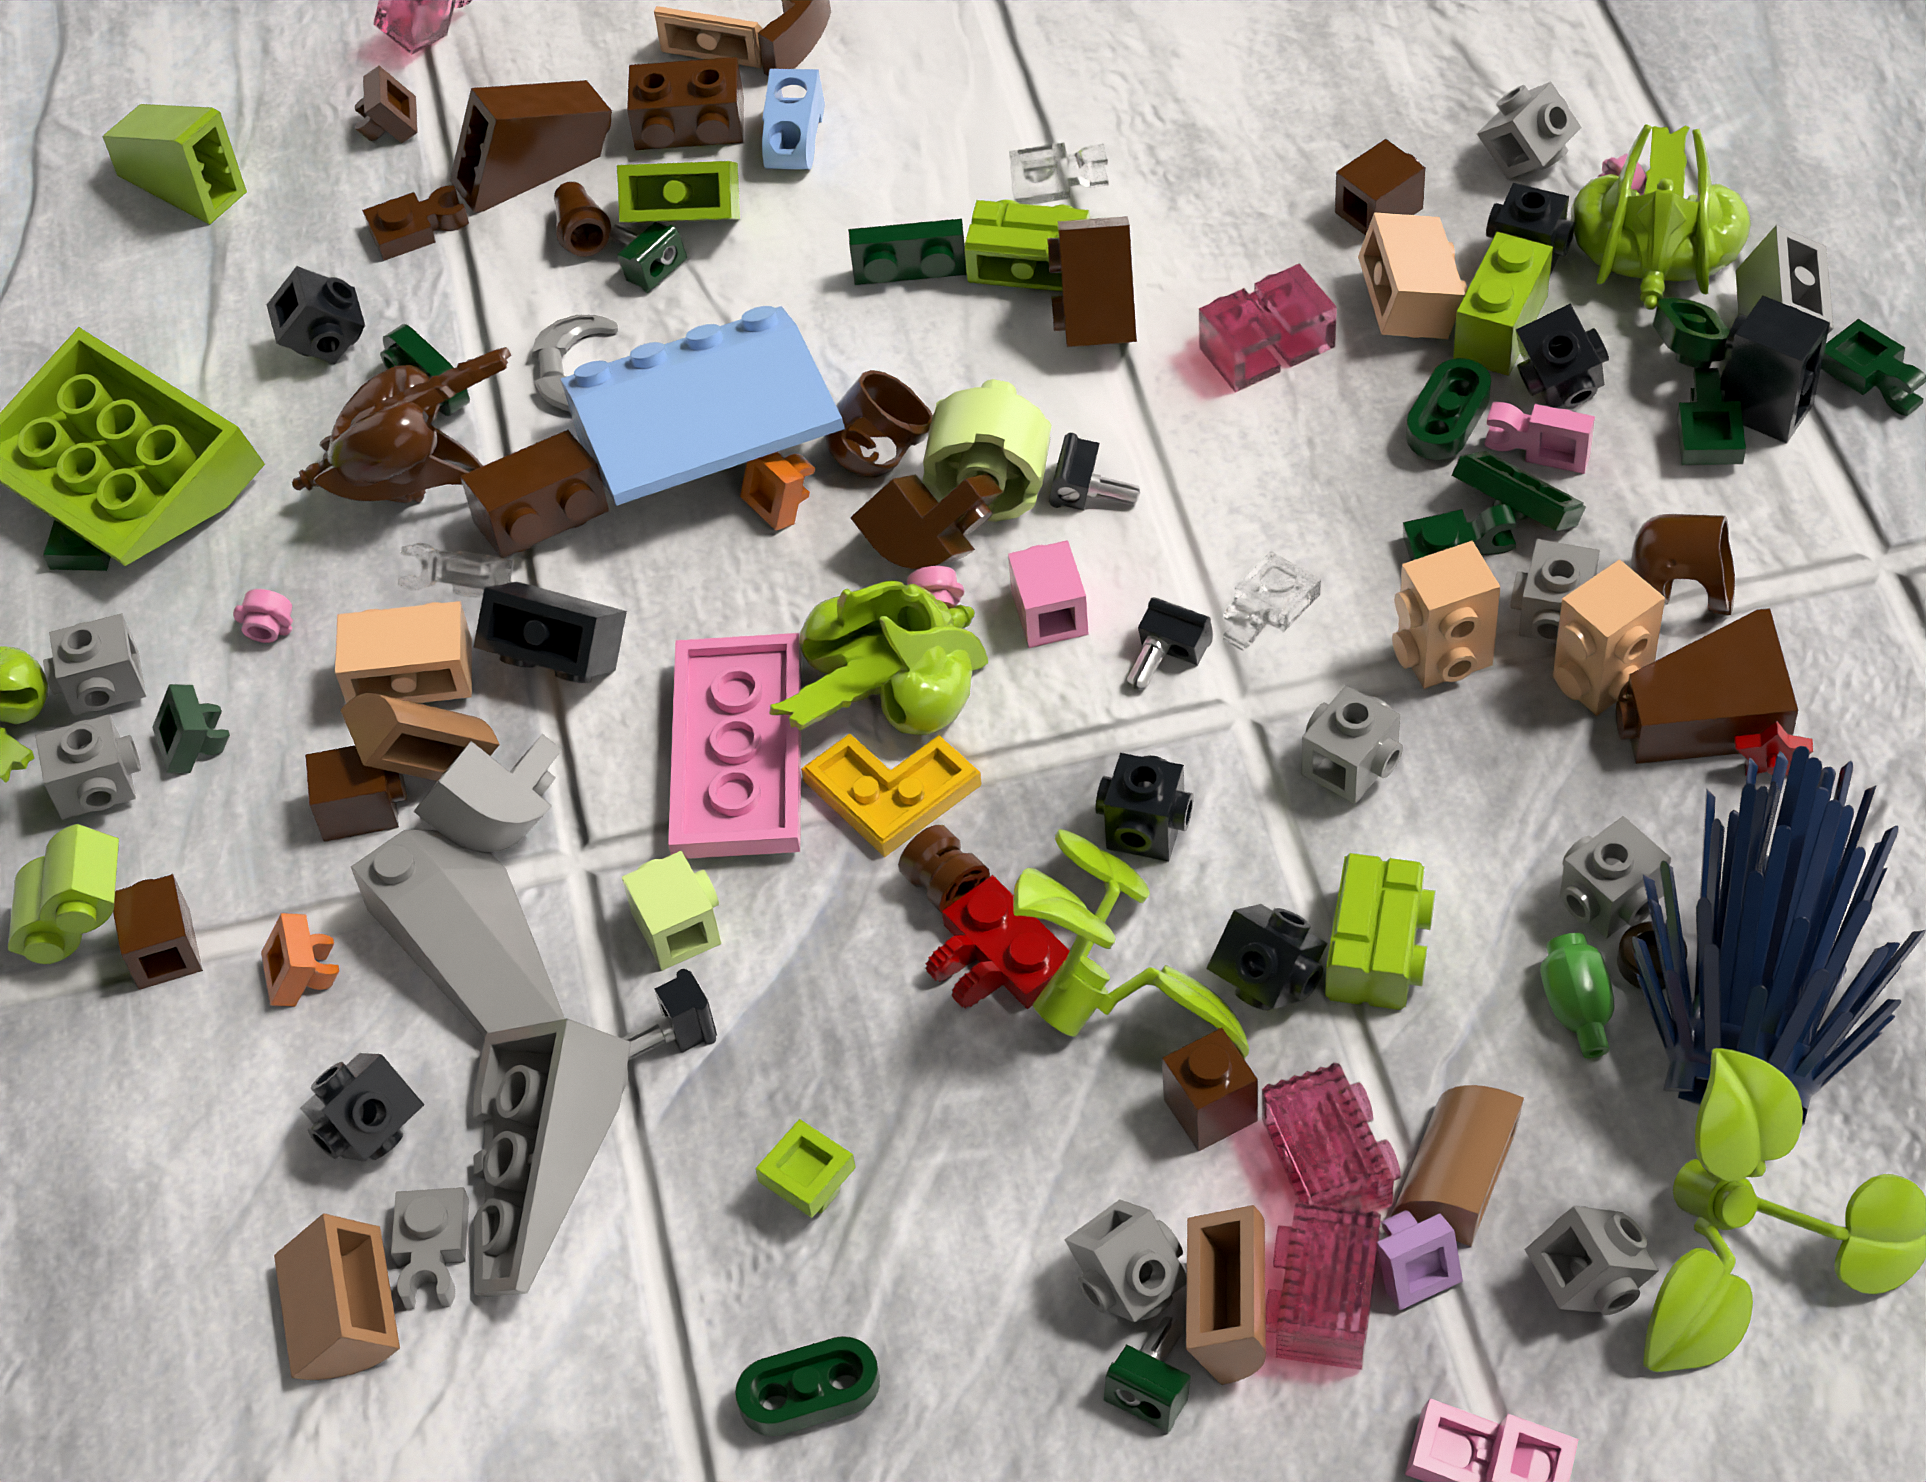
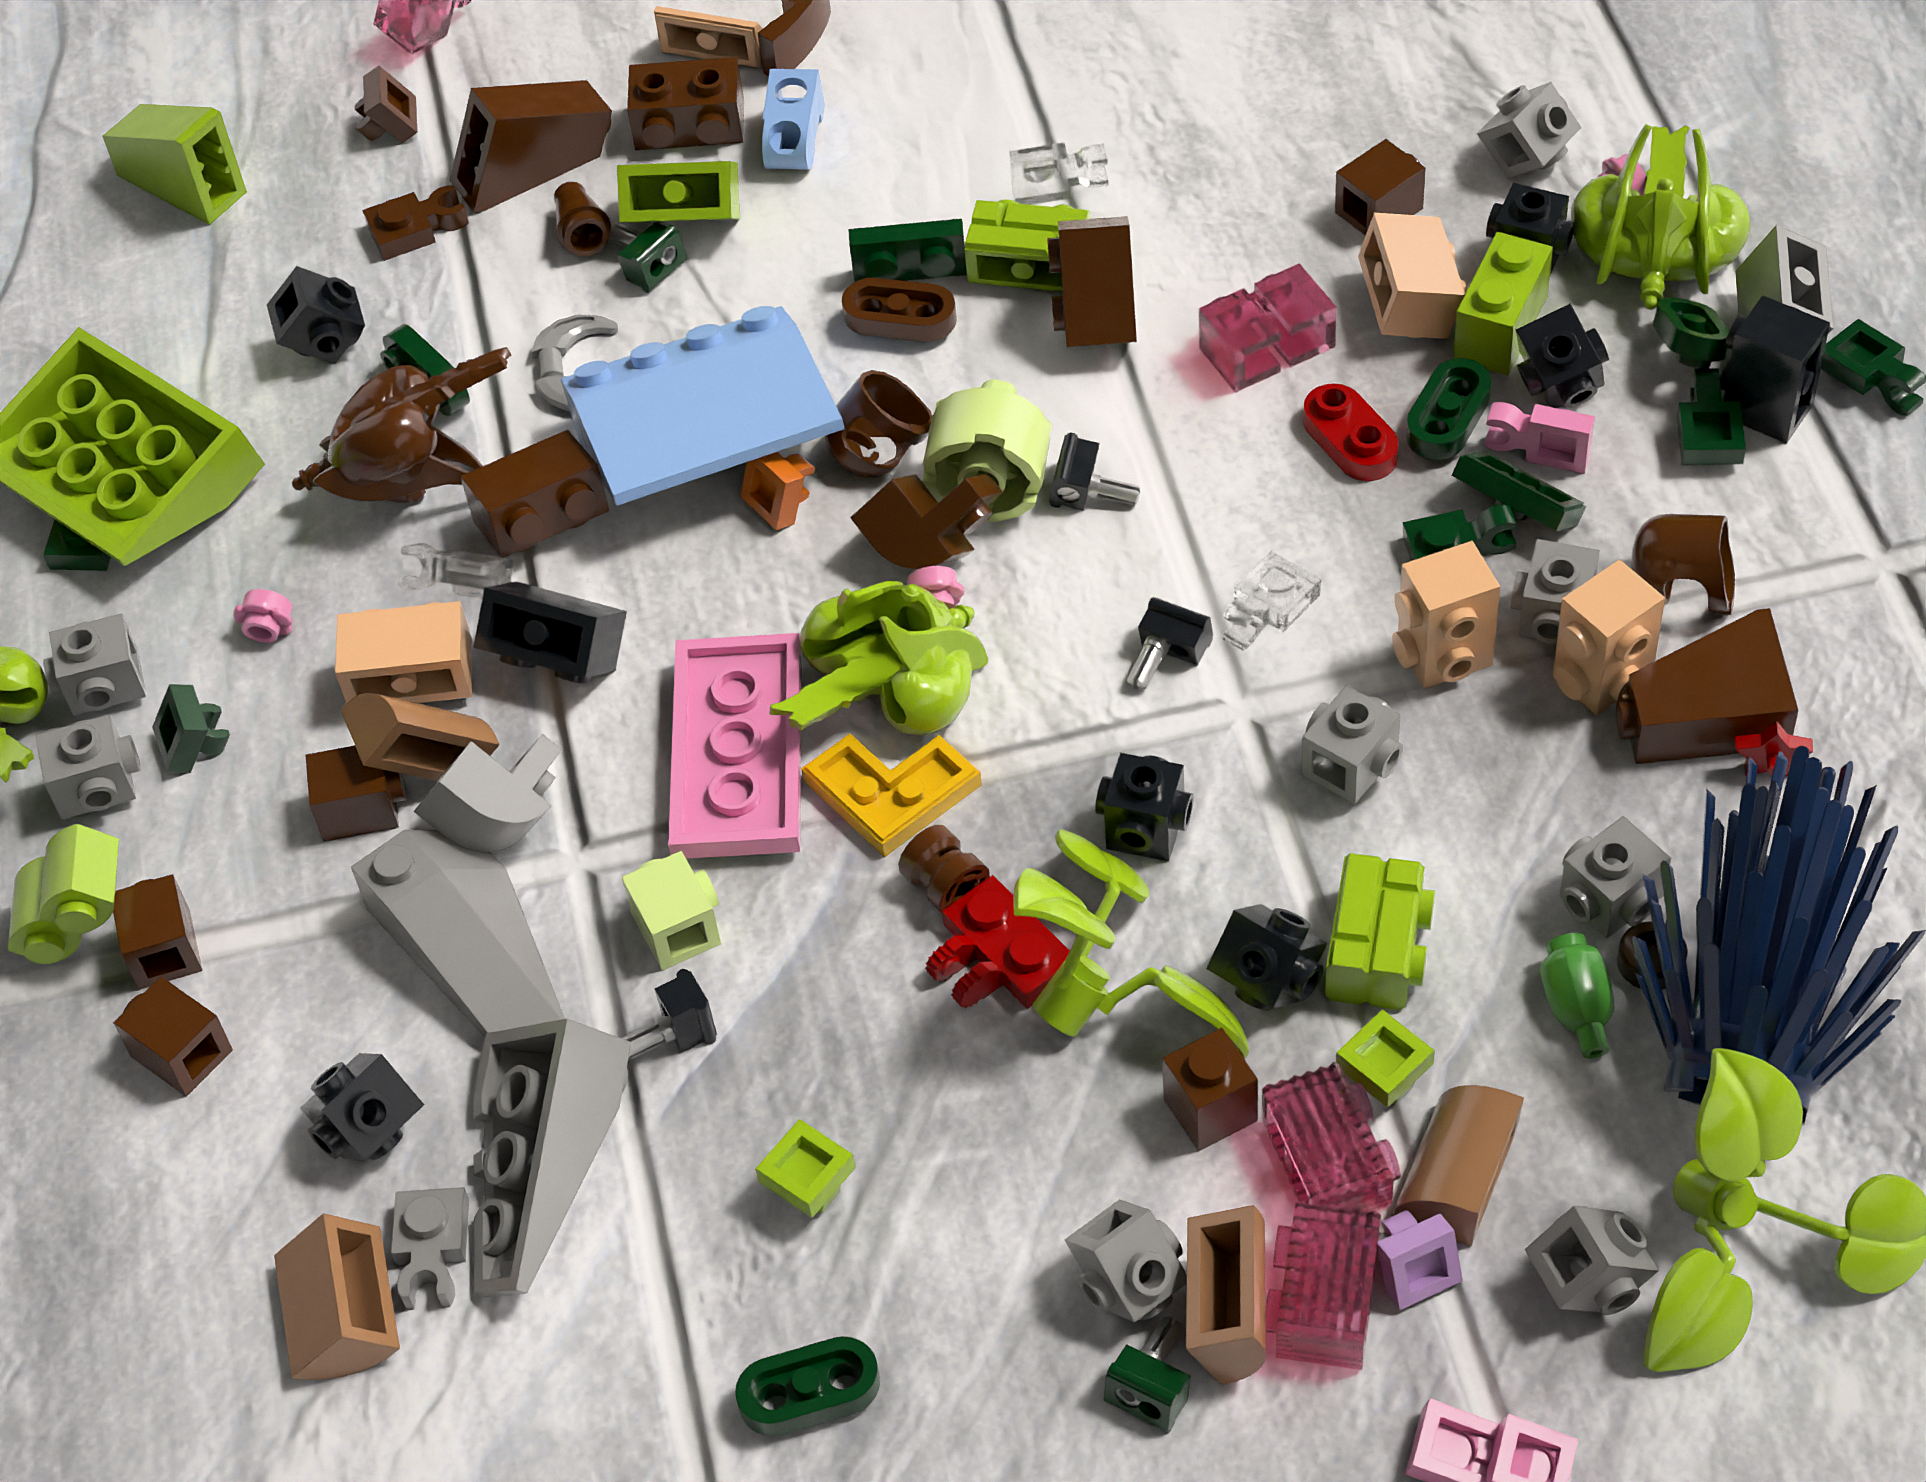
(173, 1035): none -> reddish brown brick
(291, 960): orange tile -> none
(899, 309): none -> reddish brown plate
(1048, 593): bright pink brick -> none
(1340, 423): none -> red plate
(1385, 1058): none -> lime tile

